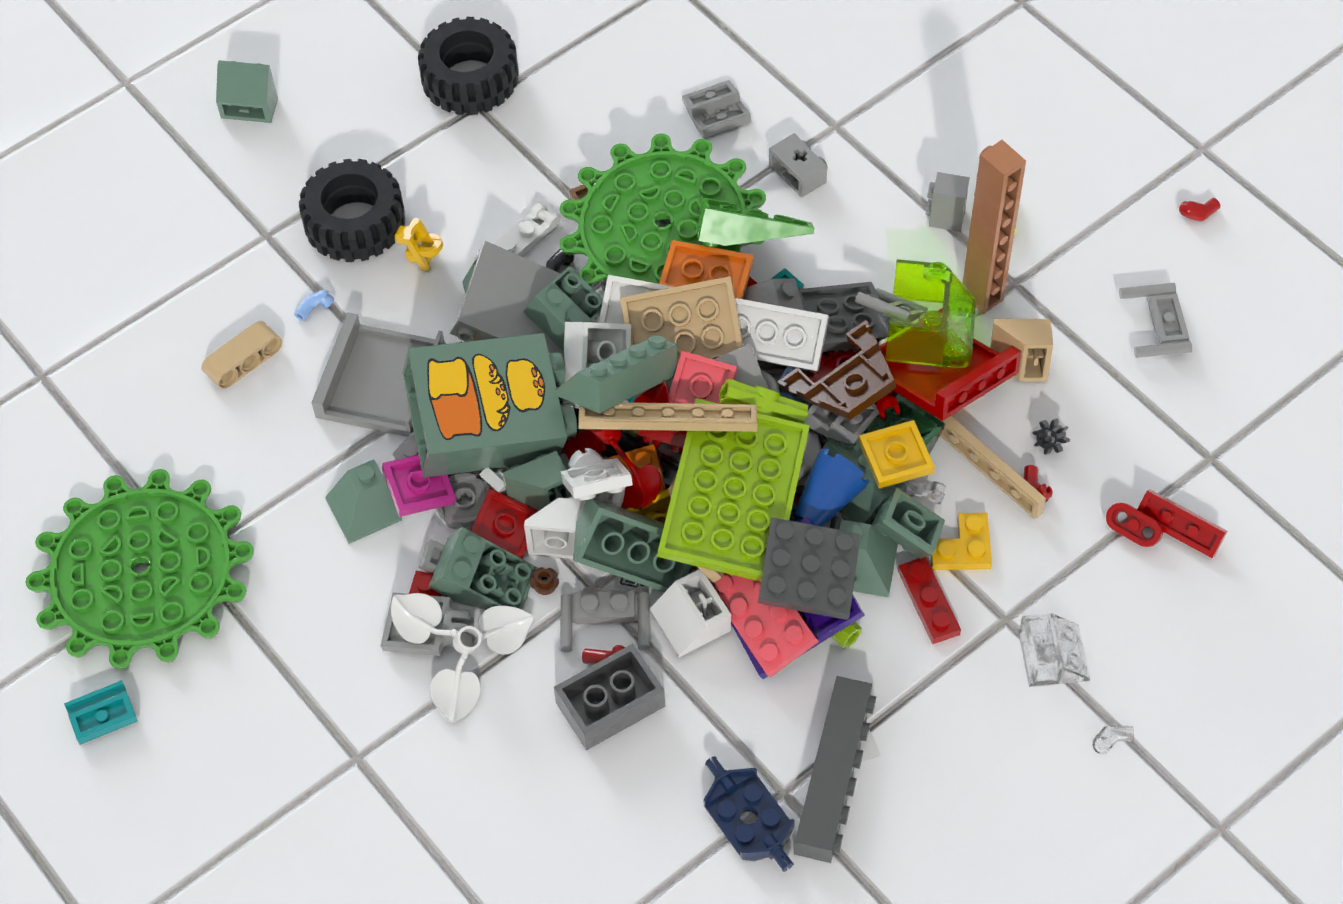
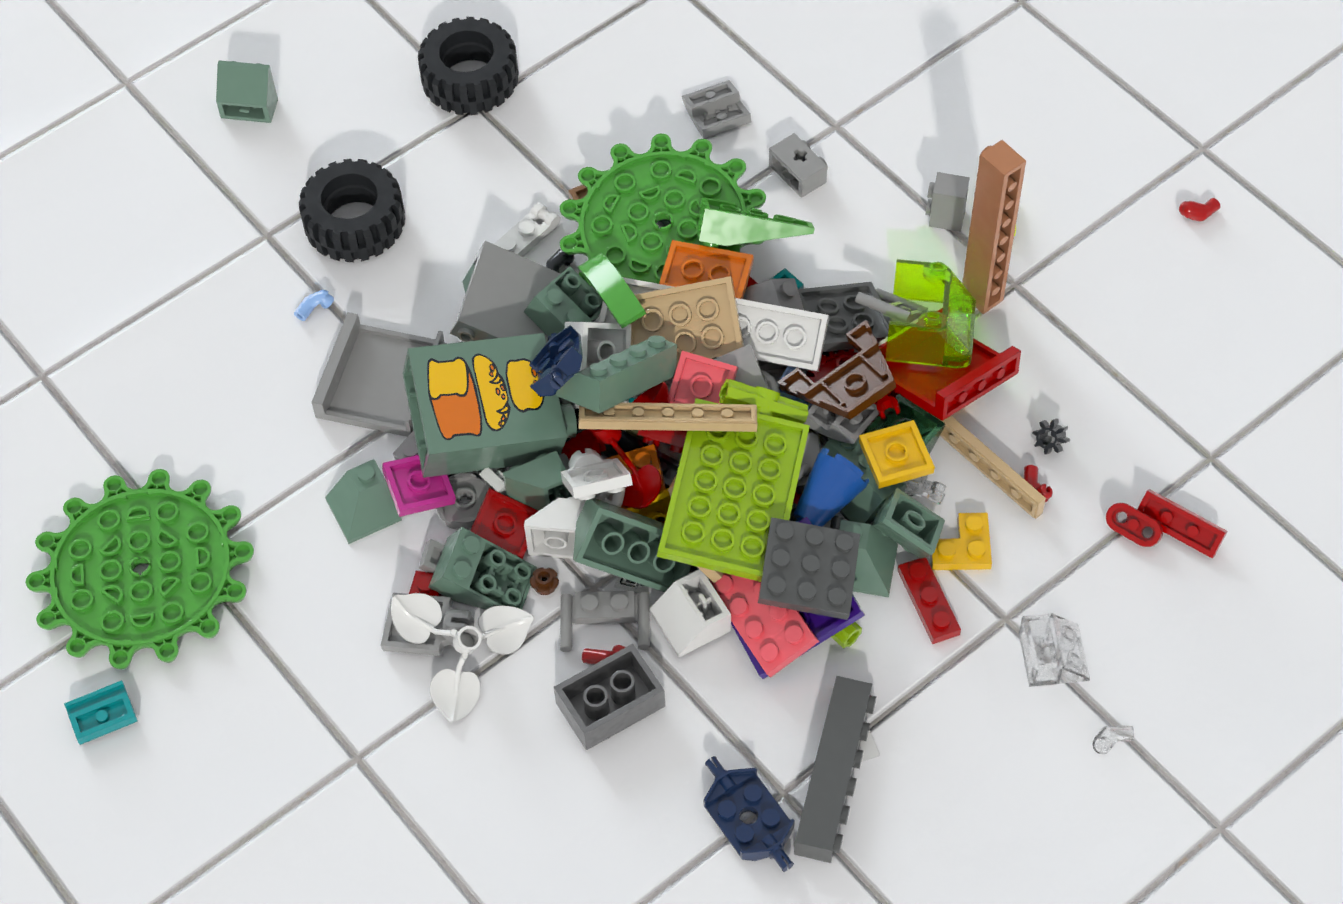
(241, 354): tan beam -> none
(421, 253): yellow hips -> none
(557, 361): none -> dark blue plate
(612, 289): none -> bright green slope
(1034, 341): tan slope -> none
(1167, 319): light grey plate -> none

